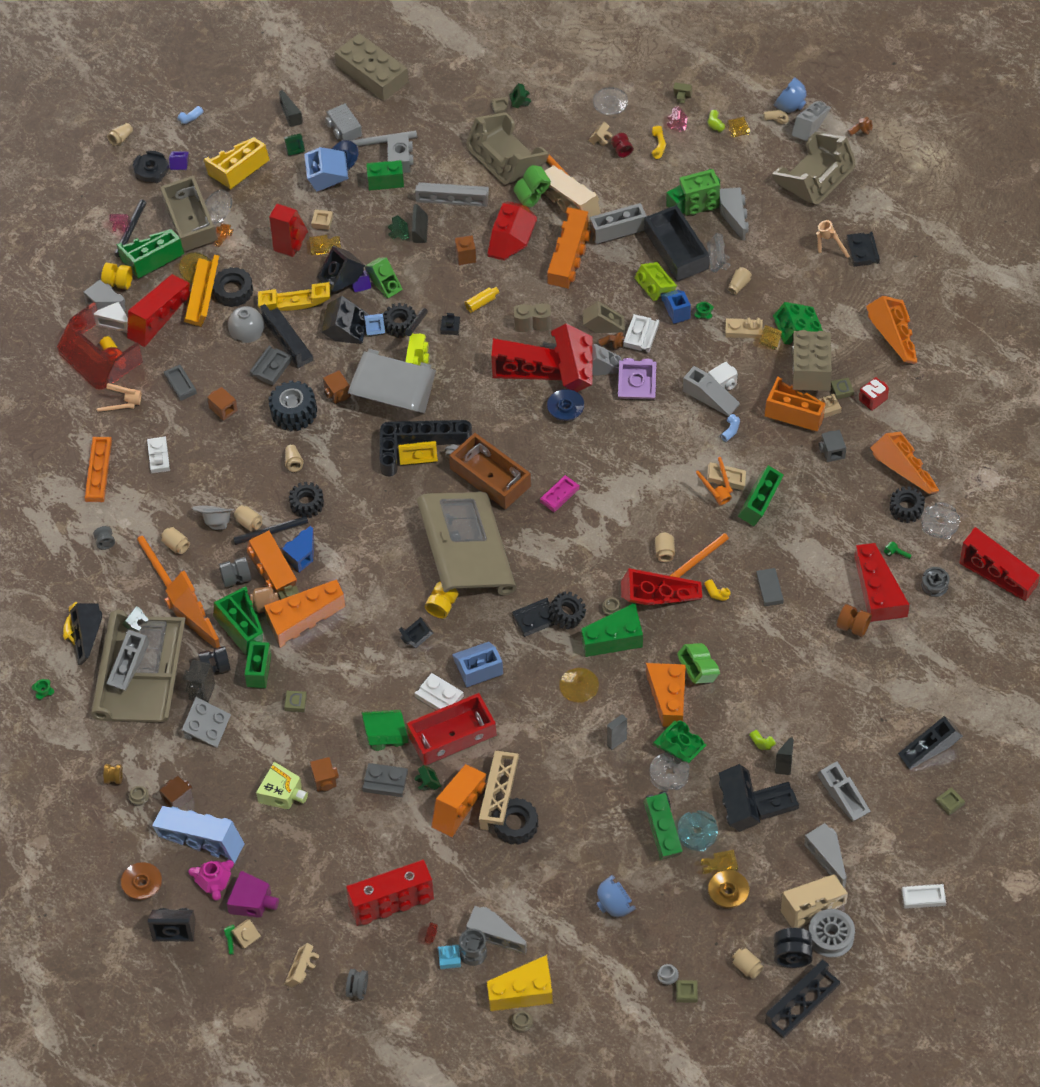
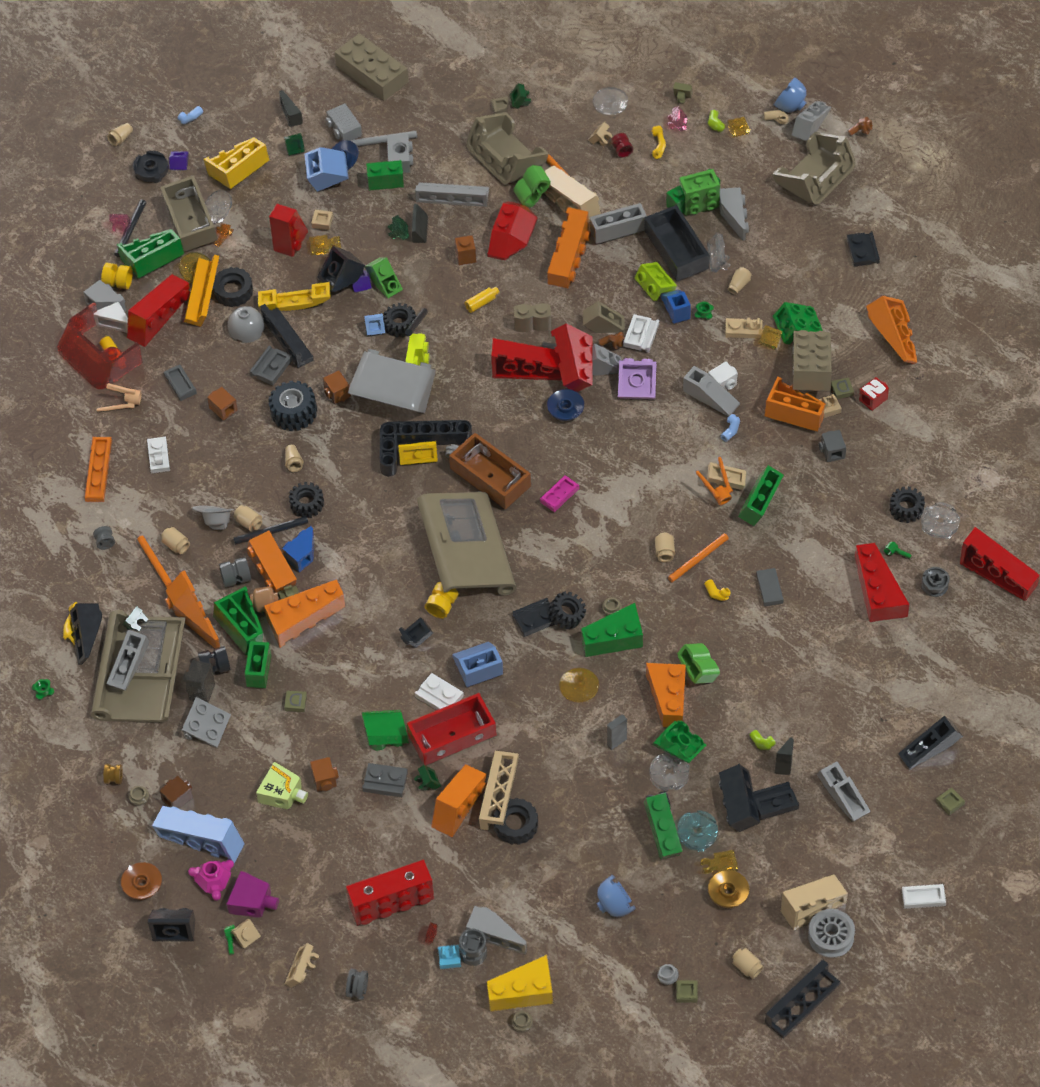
(344, 321): black slope -> none
(450, 324): black tile -> none
(656, 588): red wedge -> none
(793, 947): black wheel -> none
(825, 848): light grey slope -> none
(827, 231): light nougat plant -> none
(855, 621): dark orange wheel -> none
(898, 455): orange wedge -> none

